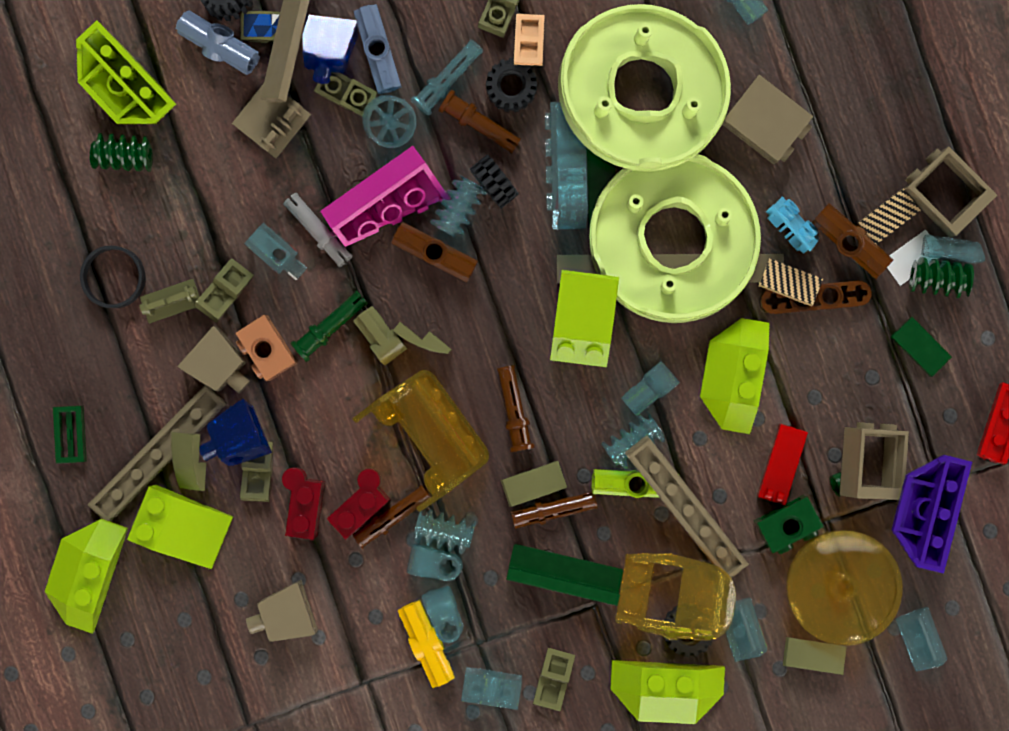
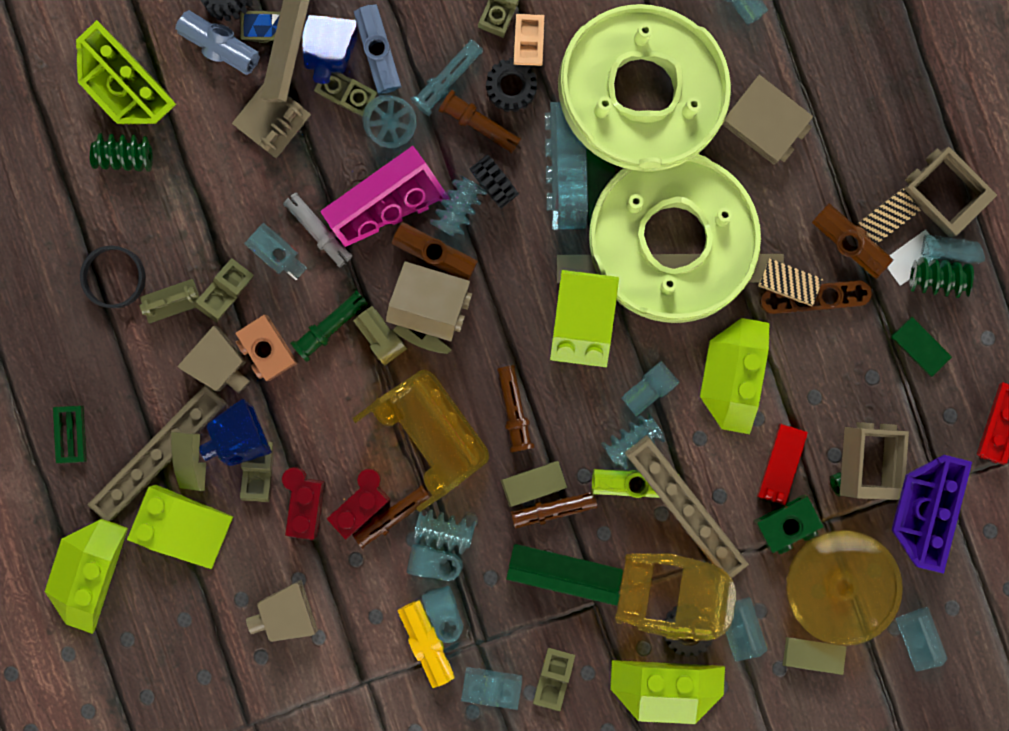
(429, 301): none -> dark tan brick
(805, 232): medium azure hinge -> none

